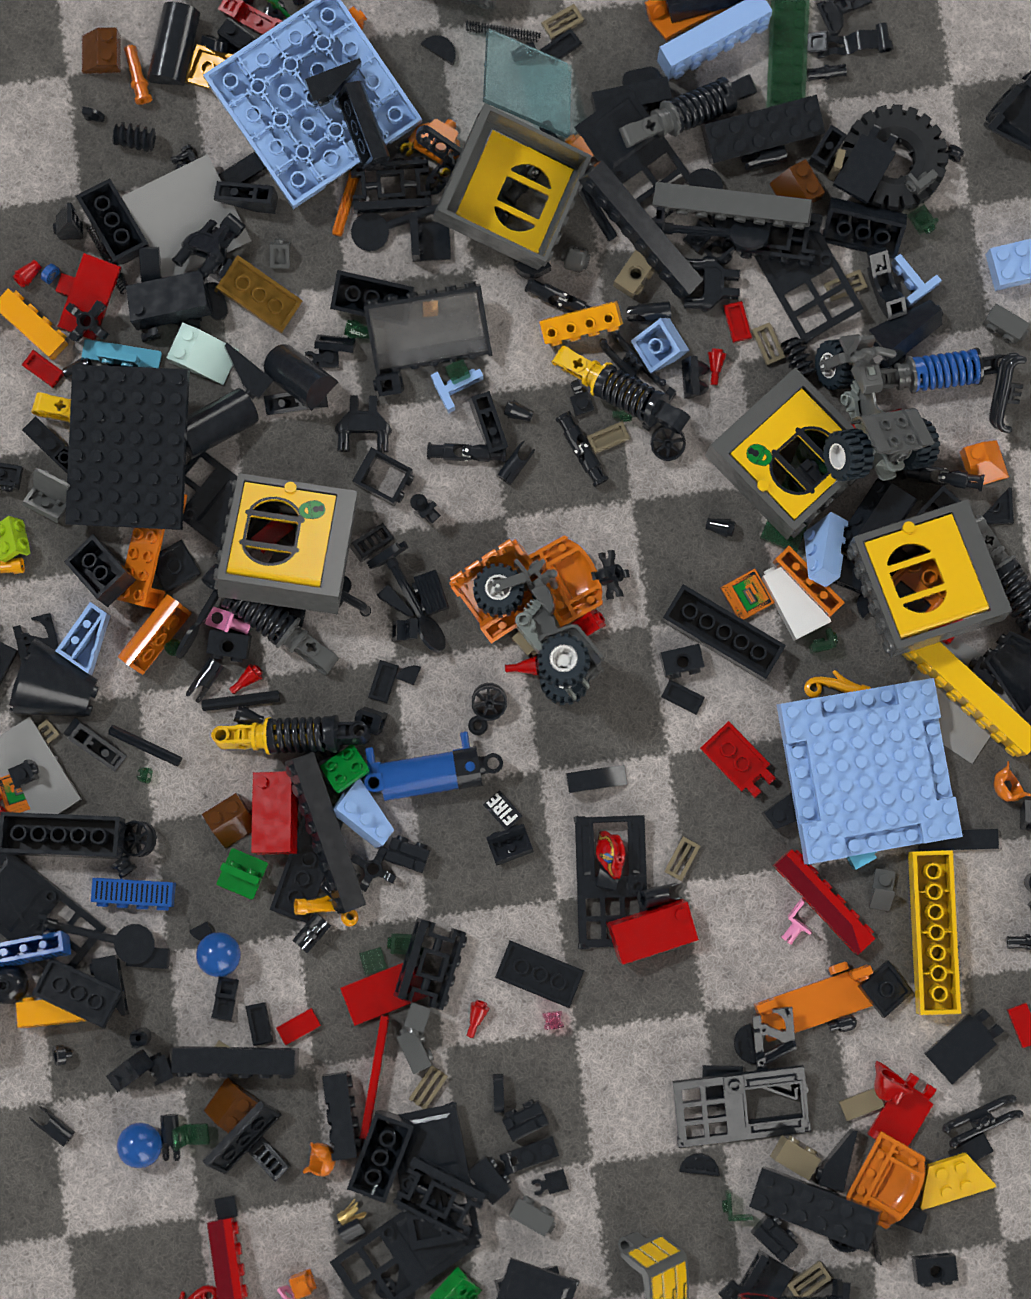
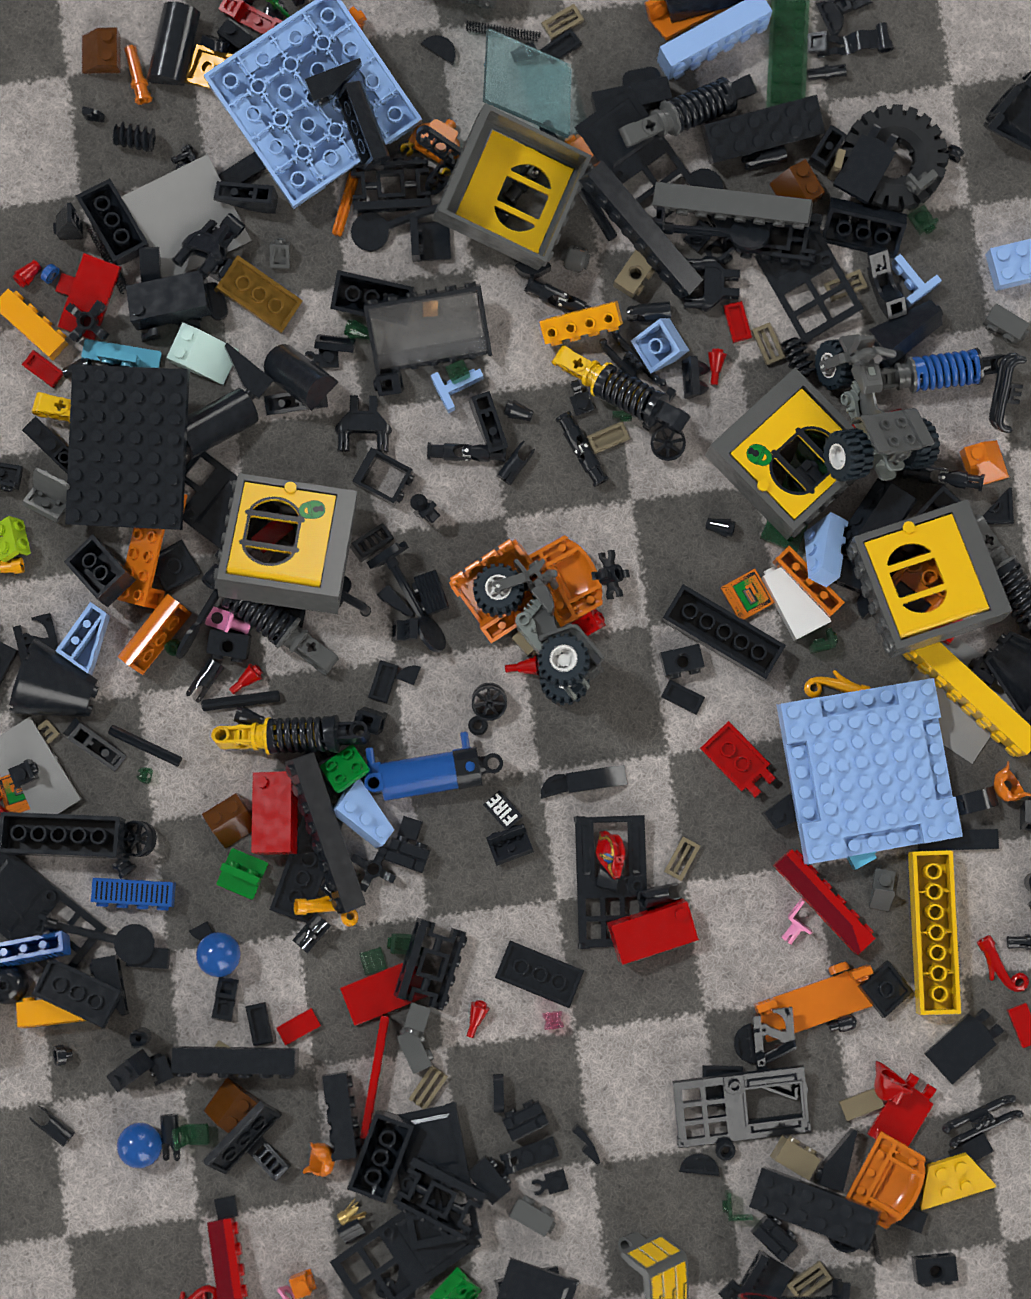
(410, 828): none -> black tile
(554, 785): none -> black tile
(589, 1149): none -> black slope
(725, 1156): none -> black plate
(976, 800): none -> black brick
(996, 966): none -> red plant

